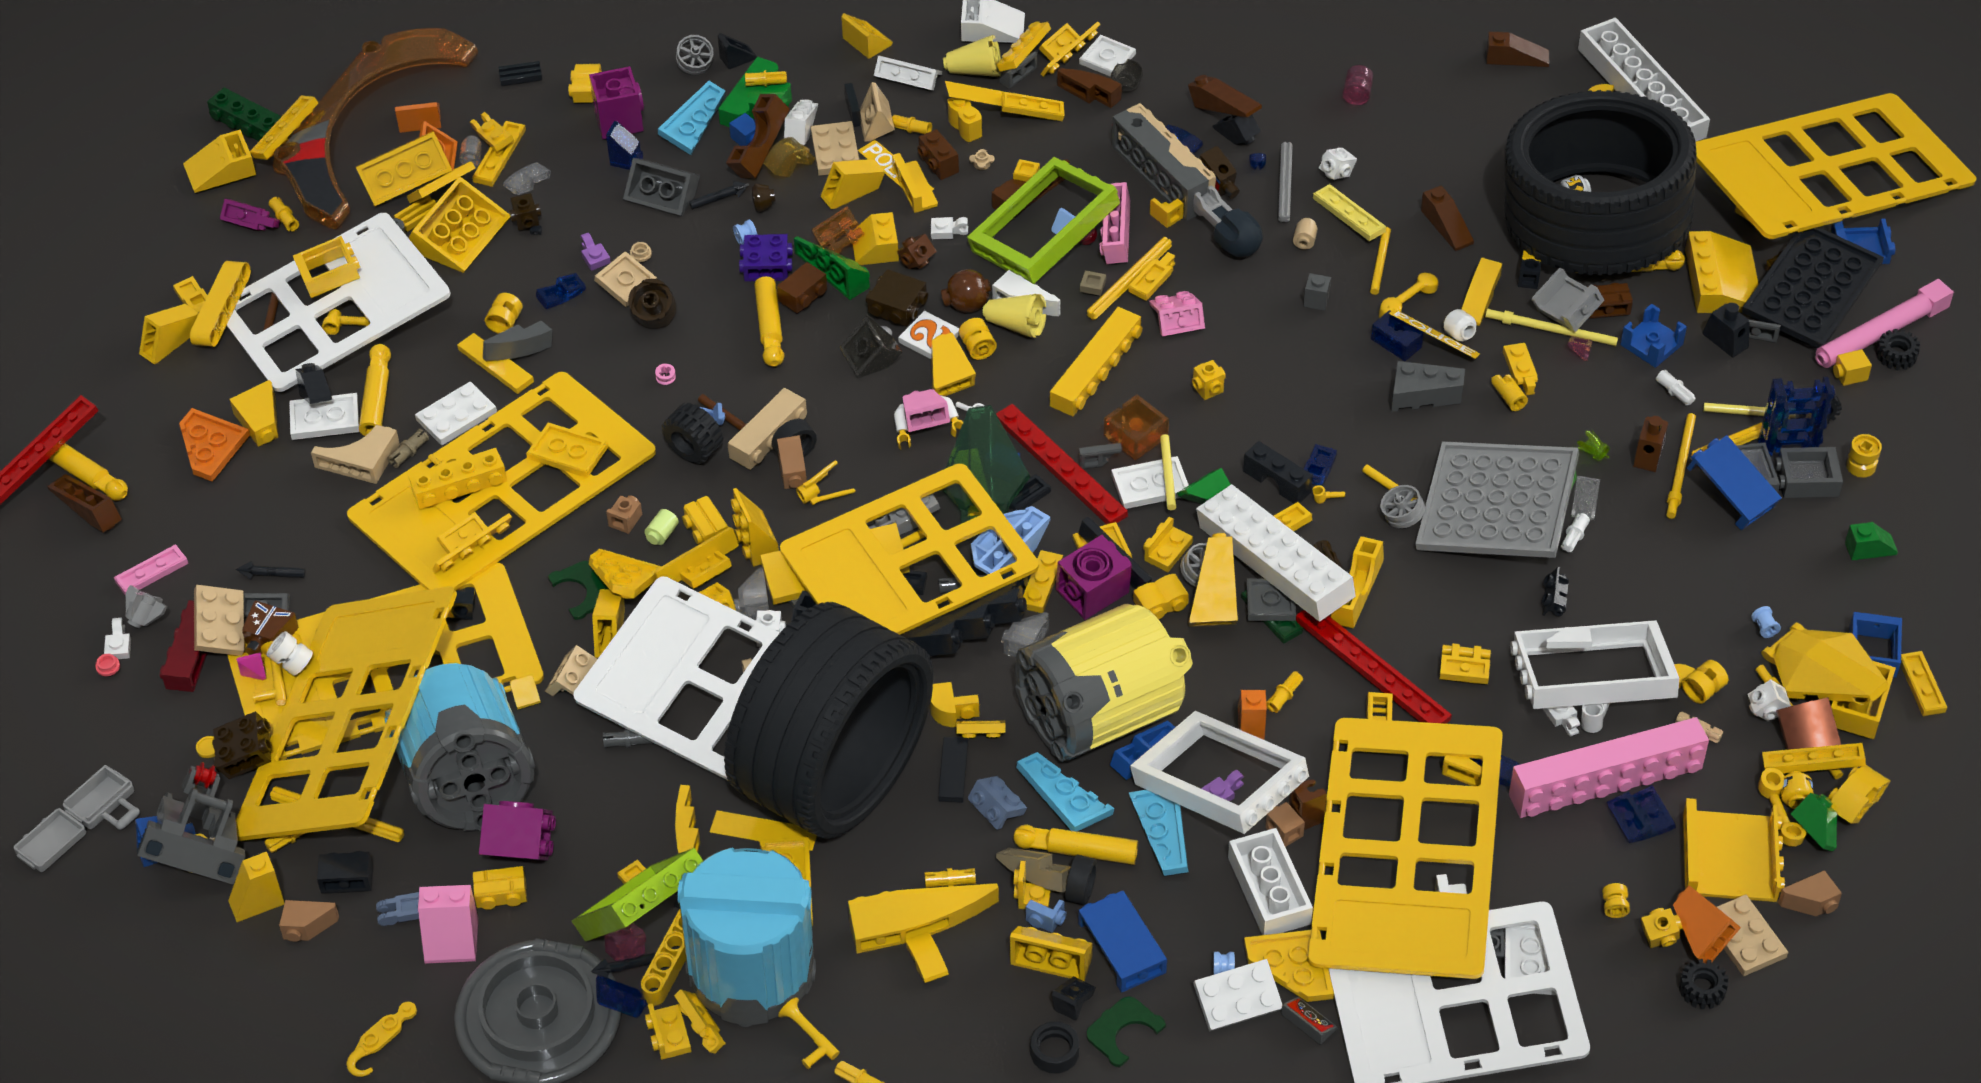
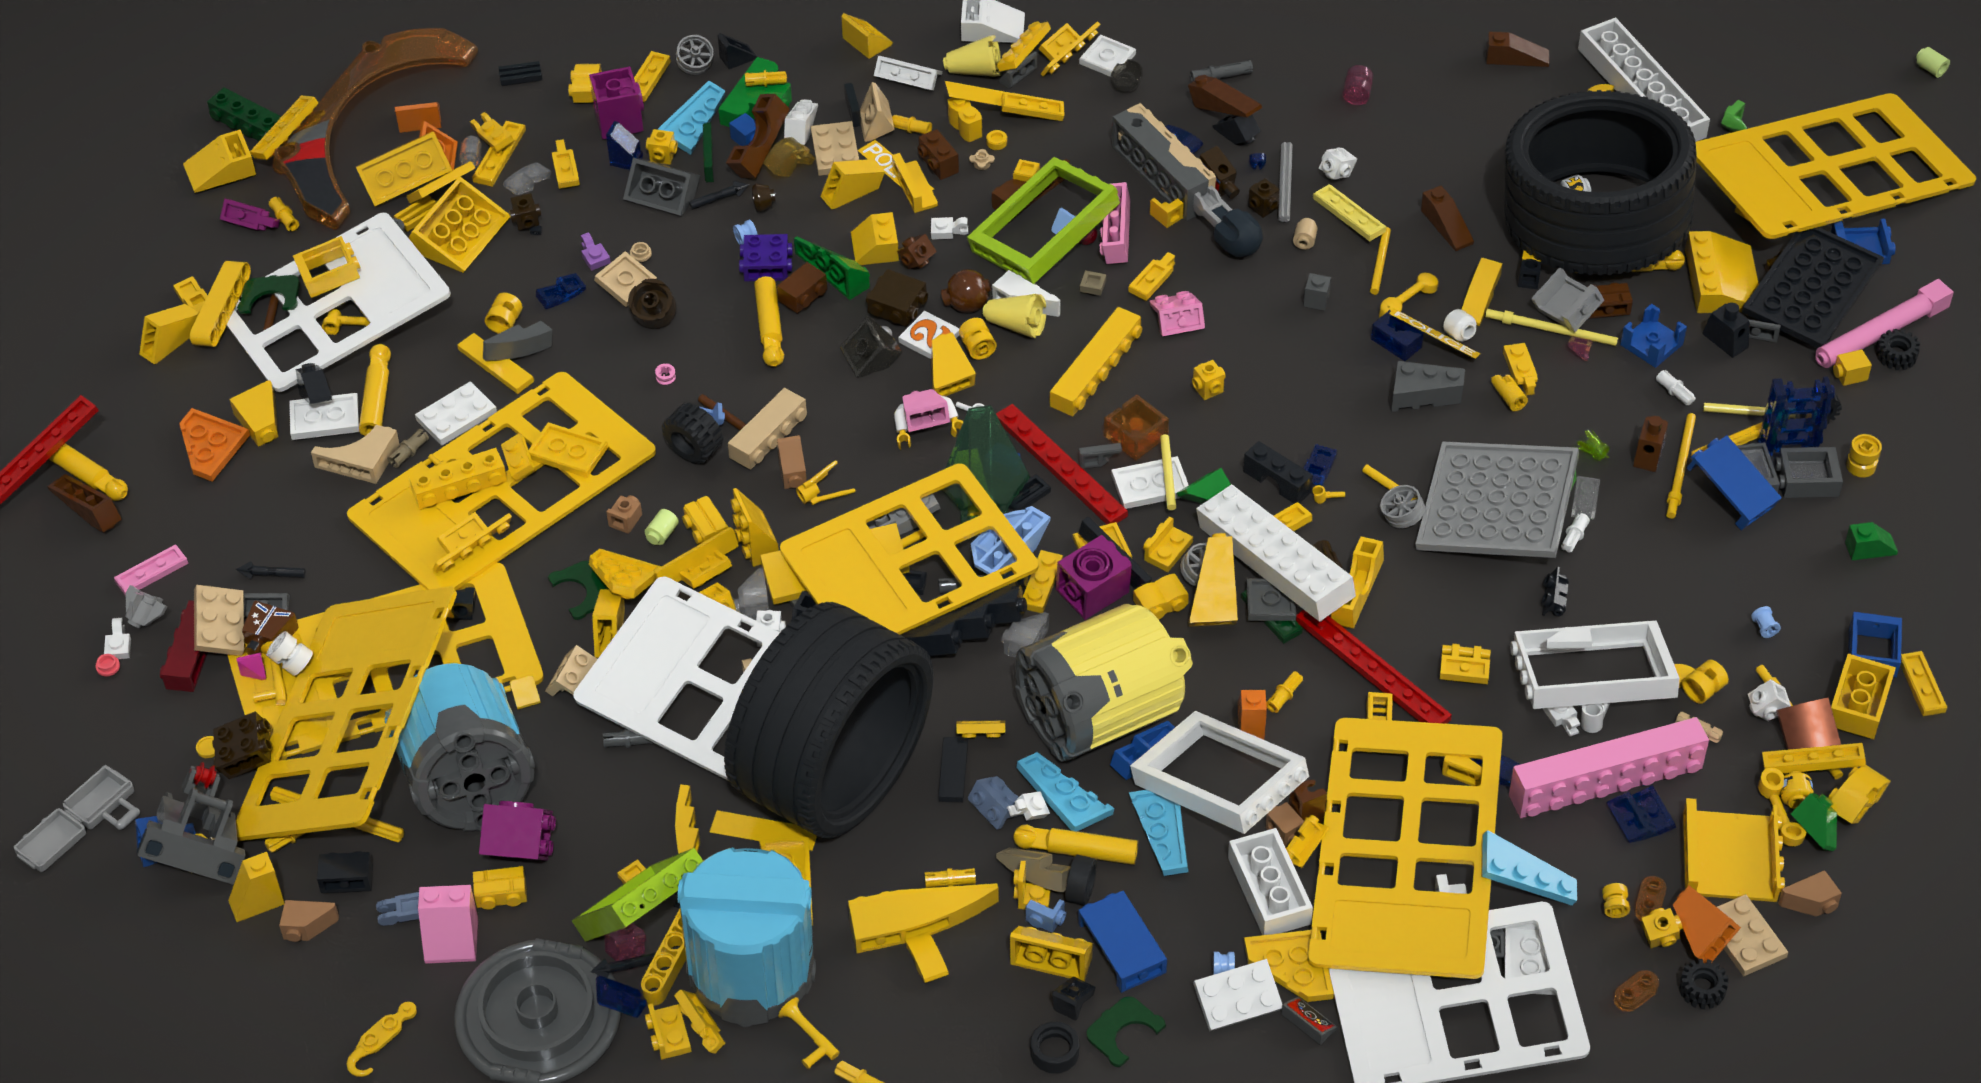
(256, 287): none -> dark green piece
(517, 456): none -> yellow plate
(565, 166): none -> yellow hinge
(651, 72): none -> yellow plate
(661, 146): none -> yellow brick
(708, 152): none -> dark green tile
(794, 428): black tyre -> none
(835, 227): clear orange plate -> none
(947, 708): yellow brick -> none
(996, 140): none -> yellow tile
(1031, 805): none -> white plate
(1090, 86): reddish brown slope -> none
(1123, 283): yellow axle -> none
(1224, 71): none -> dark grey pin
(1225, 788): medium lavender plate -> none
(1263, 197): none -> dark brown brick
(1310, 836): none -> yellow hinge
(1522, 870): none -> medium azure wing
(1638, 989): none -> clear orange plate
(1650, 896): none -> clear orange plate
(1733, 116): none -> bright green plate
(1825, 665): yellow windscreen -> none
(1932, 61): none -> yellowish green brick

